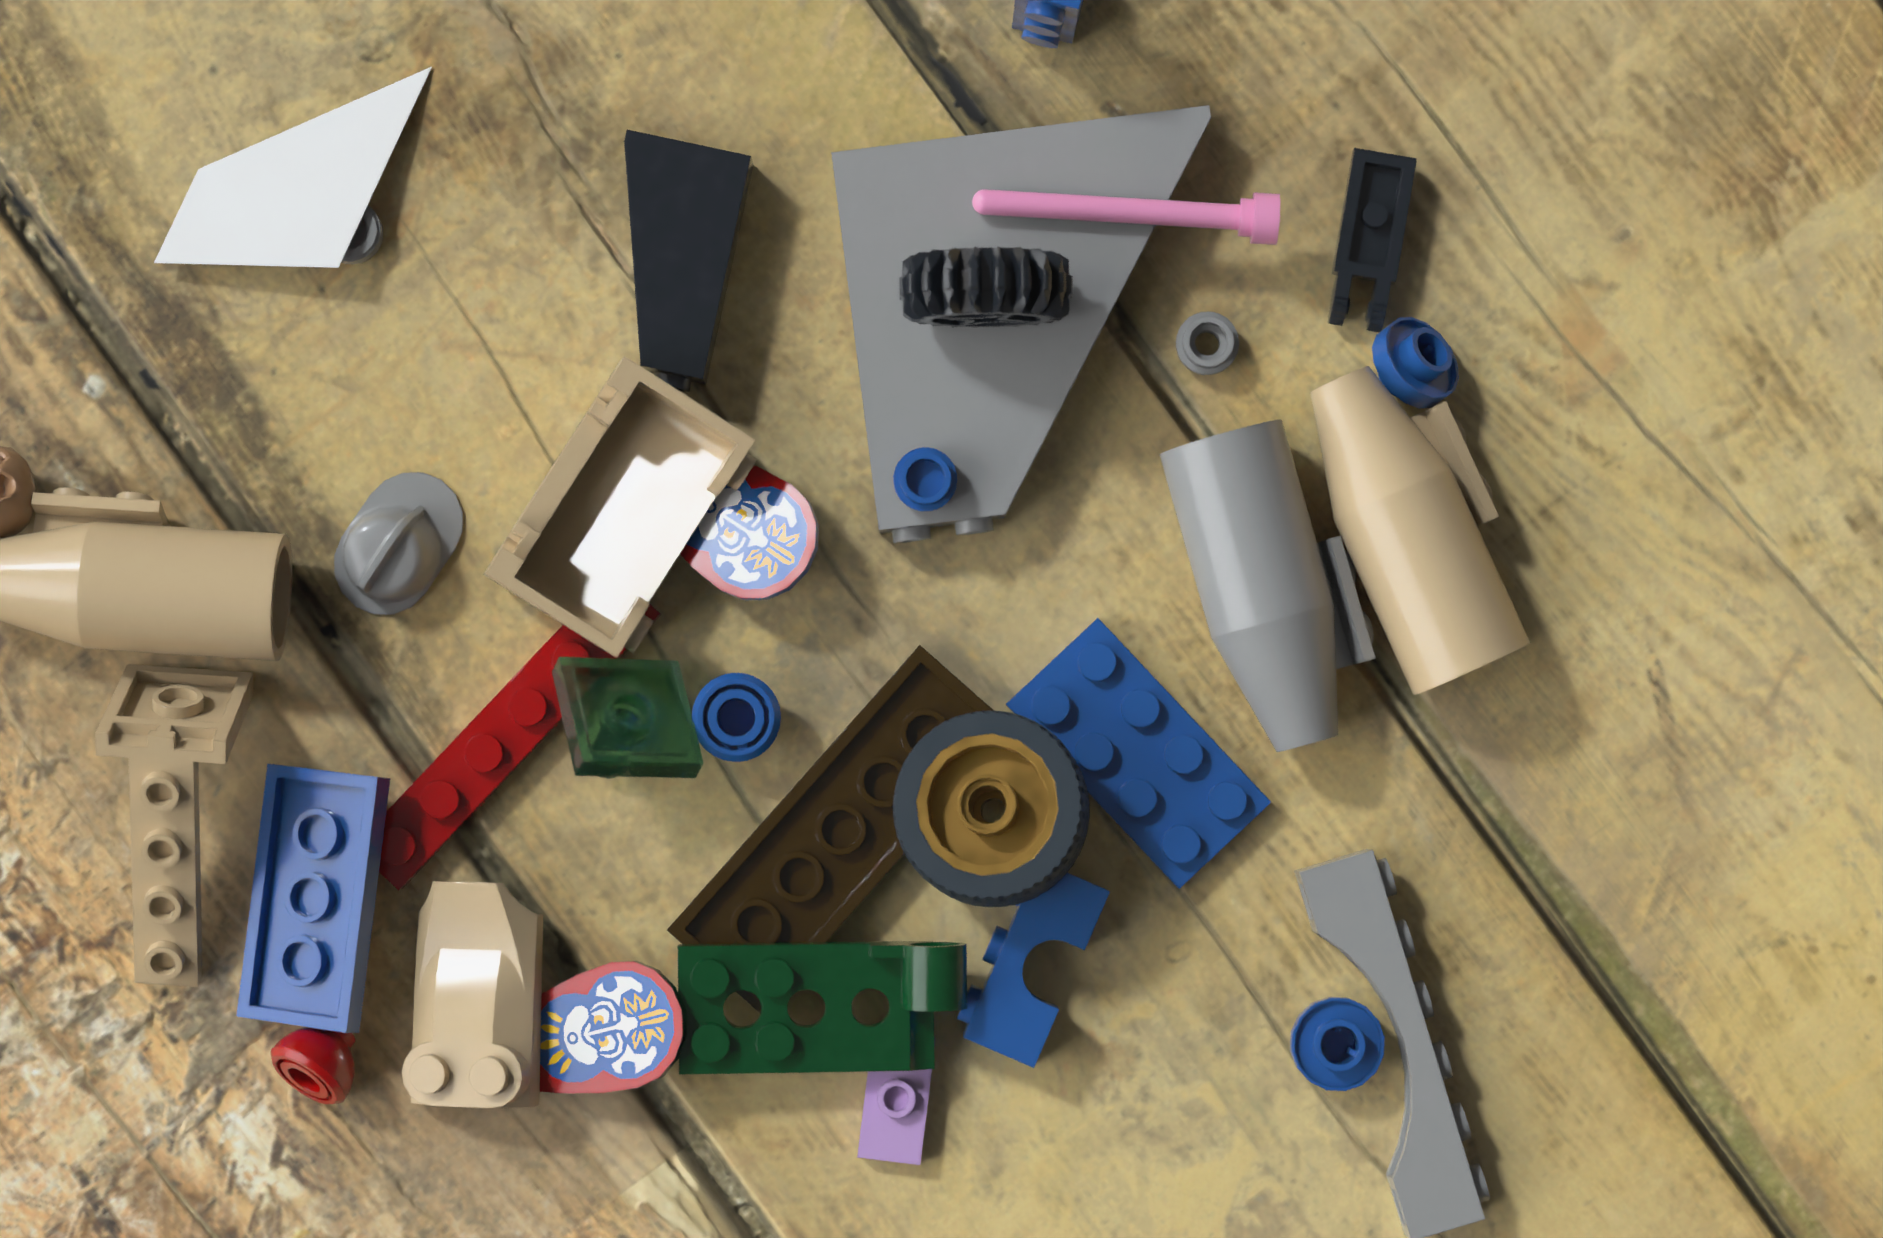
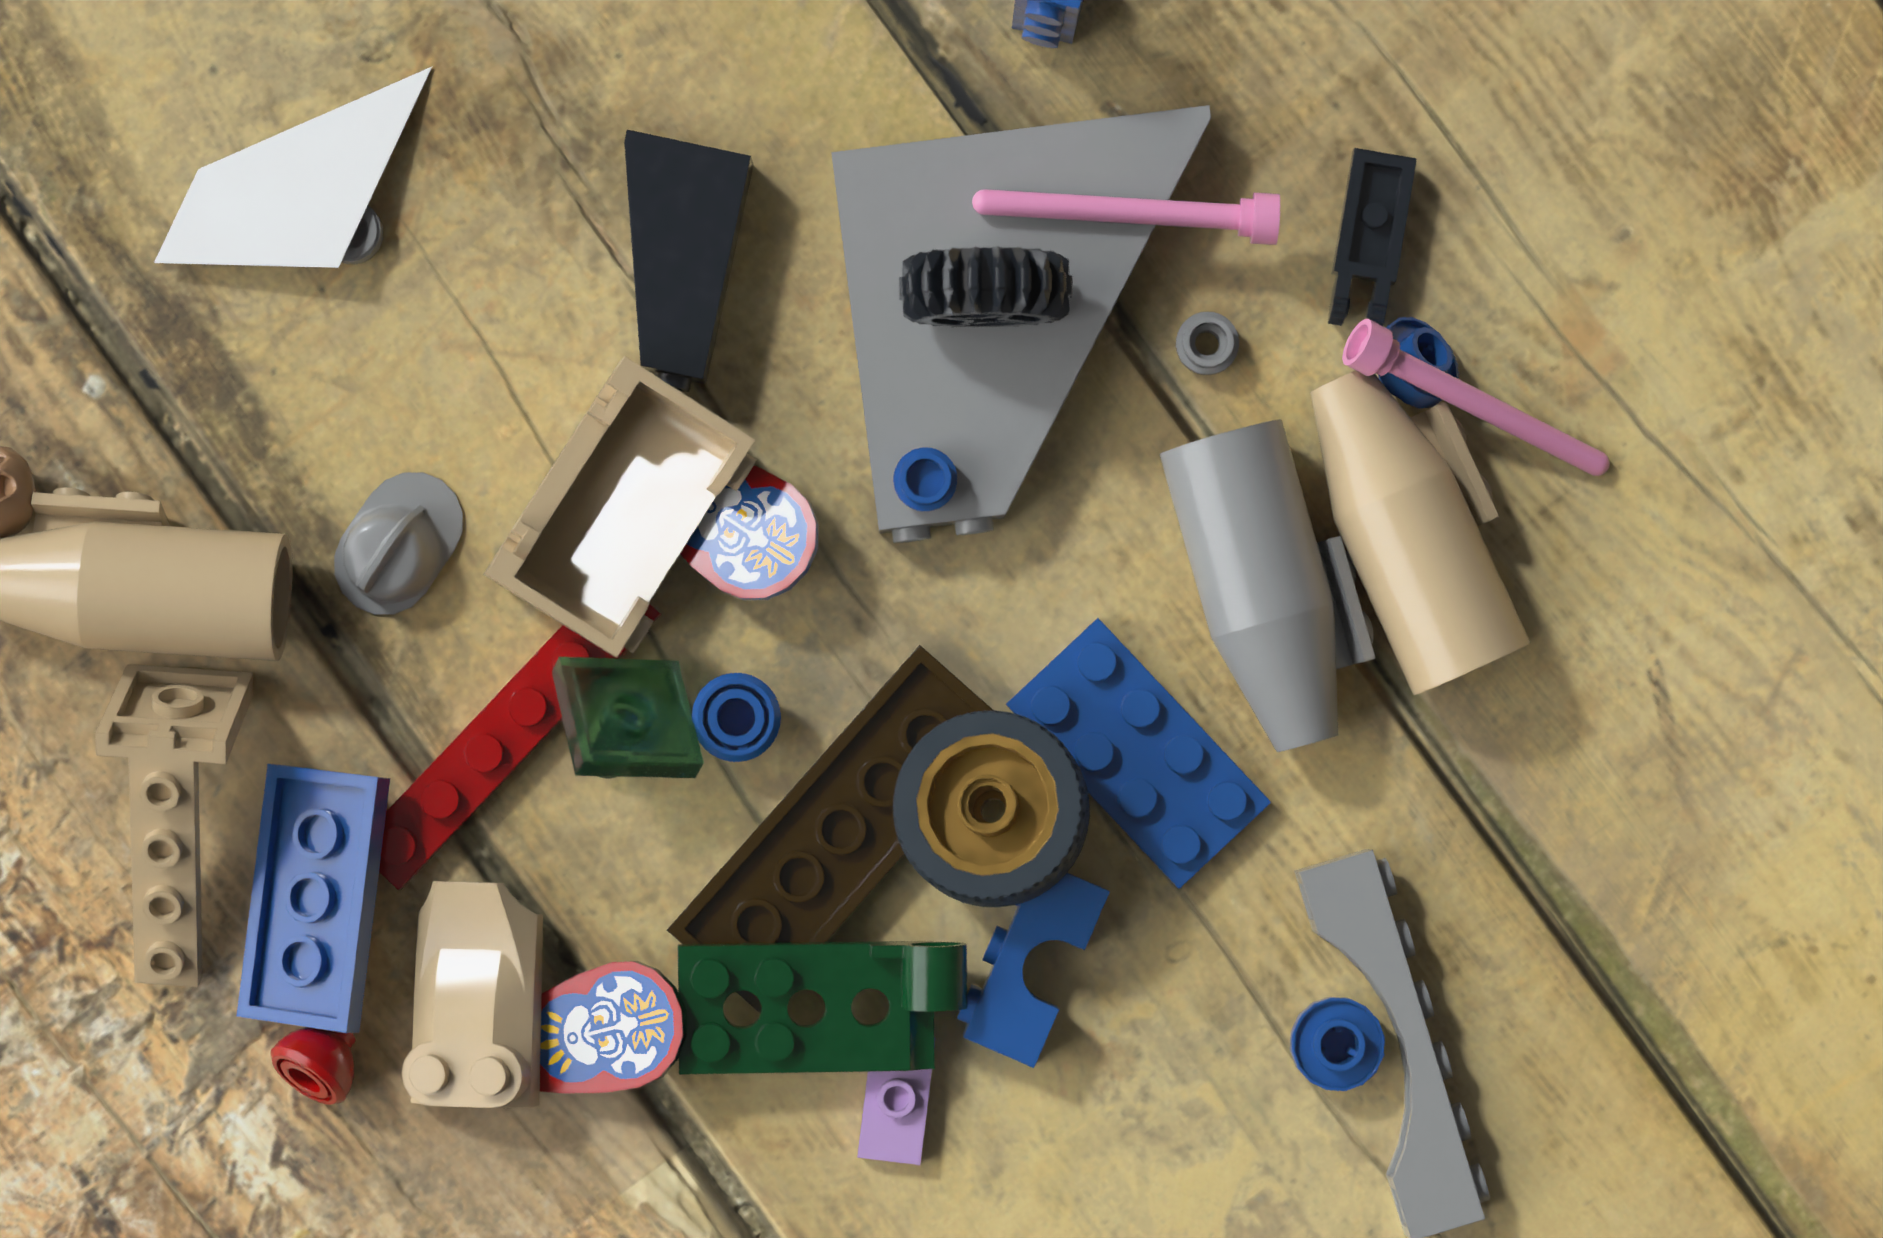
(1374, 350): none -> bright pink piece

